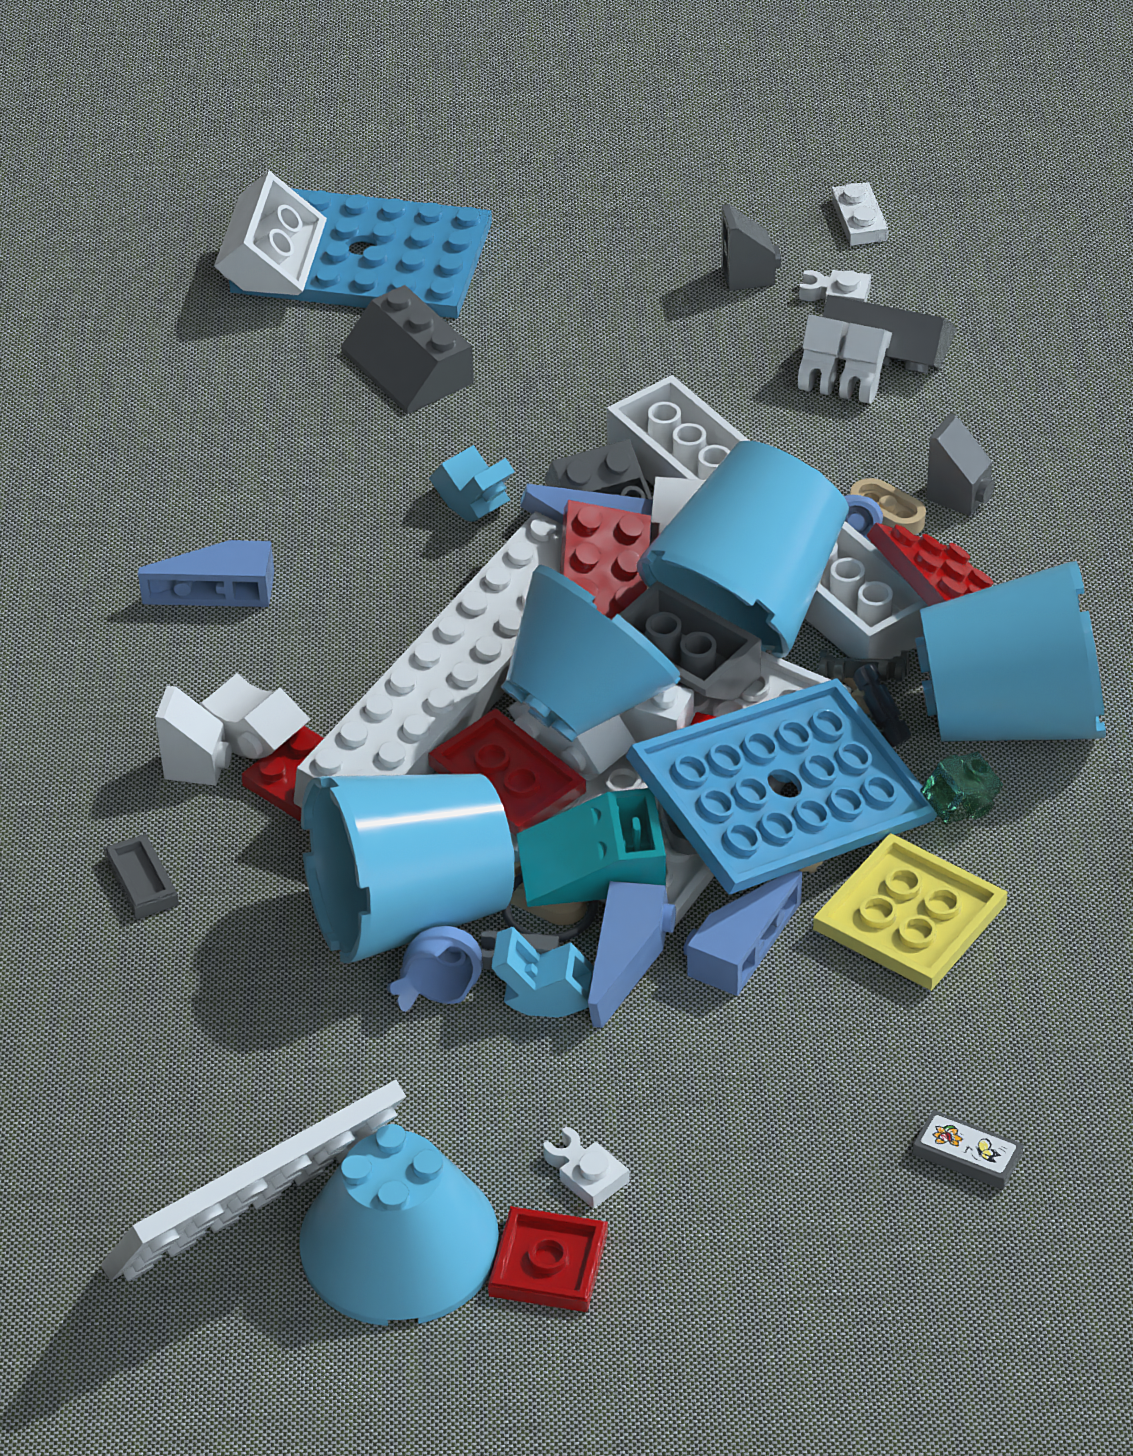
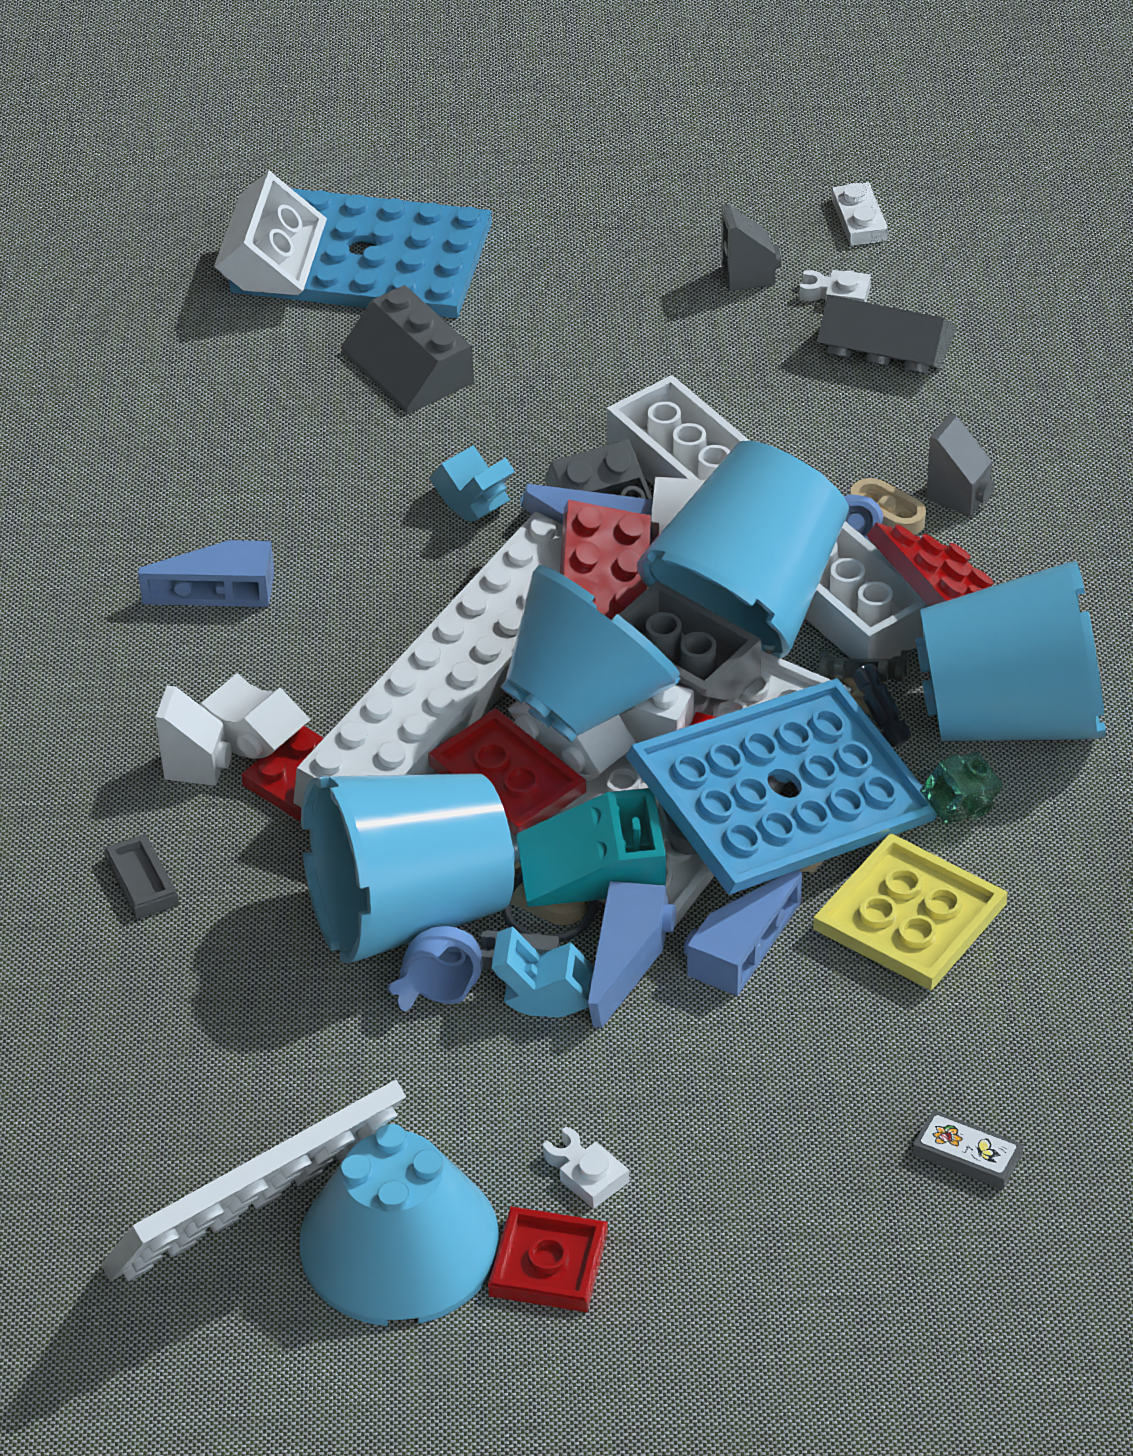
(832, 340): white legs -> none

